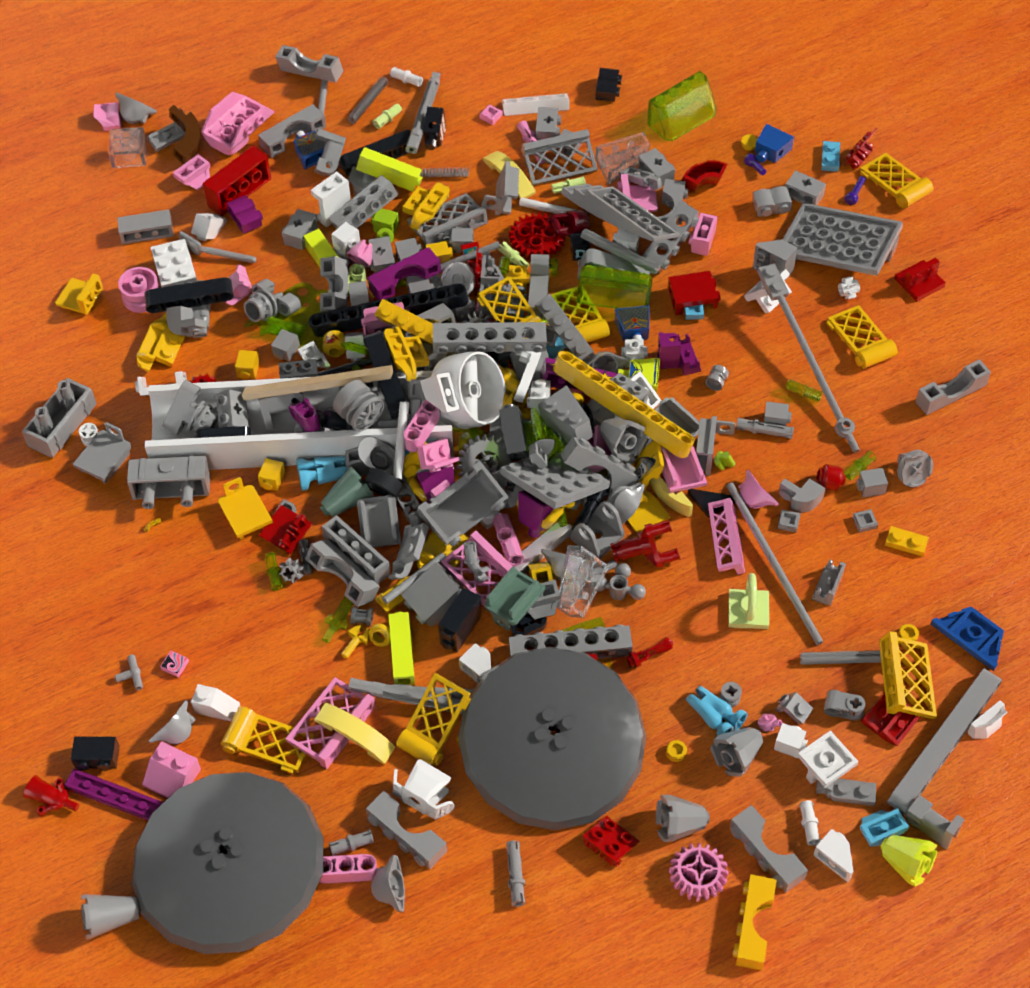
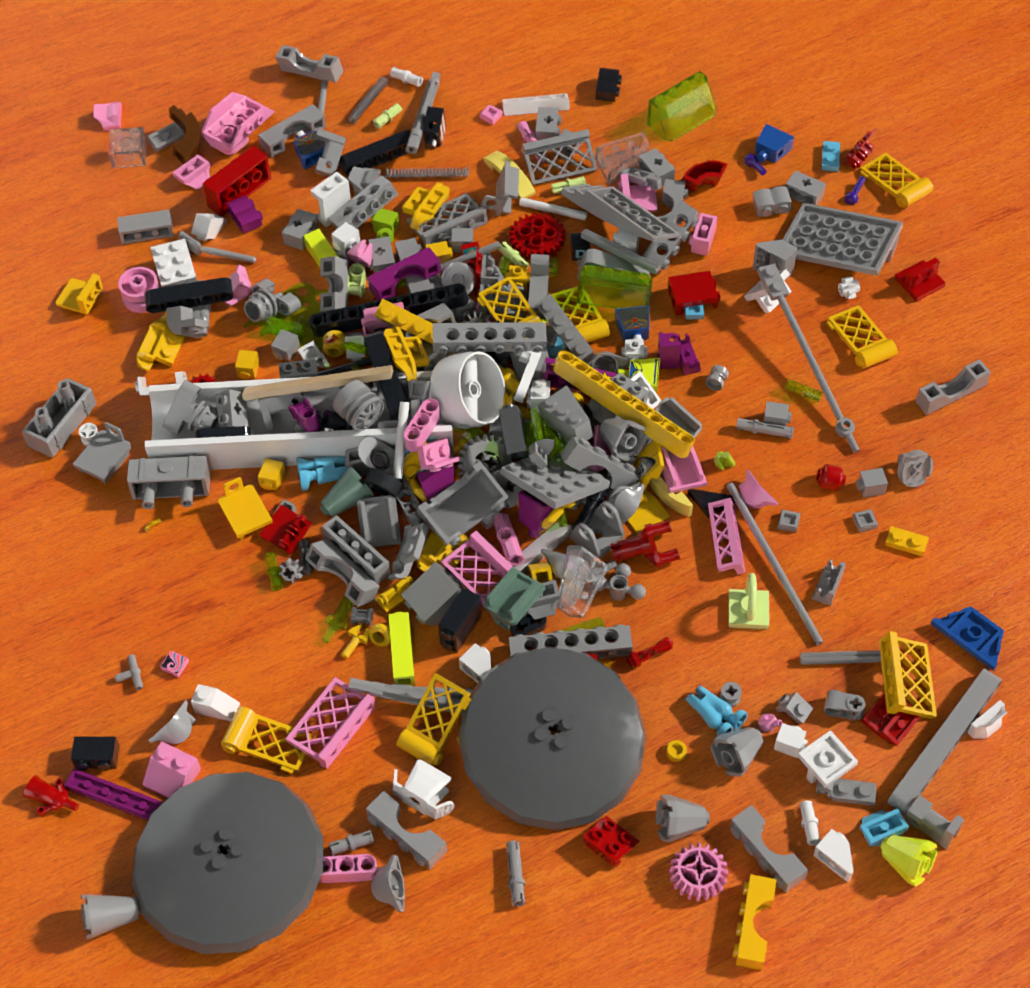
(132, 110): light grey hat -> none
(356, 731): light yellow slope -> none
(358, 293): light grey beam -> none
(390, 168): neon yellow brick -> none
(408, 582): light grey bar -> none
(439, 489): bright pink tile -> none
(440, 392): white slope -> none
(473, 562): light grey piece -> none
(574, 222): dark red piece -> none
(706, 439): light grey piece -> none
(749, 142): yellow tile -> none
(803, 498): light grey brick -> none
(860, 465): clear neon green axle -> none
(908, 632): yellow tile -> none

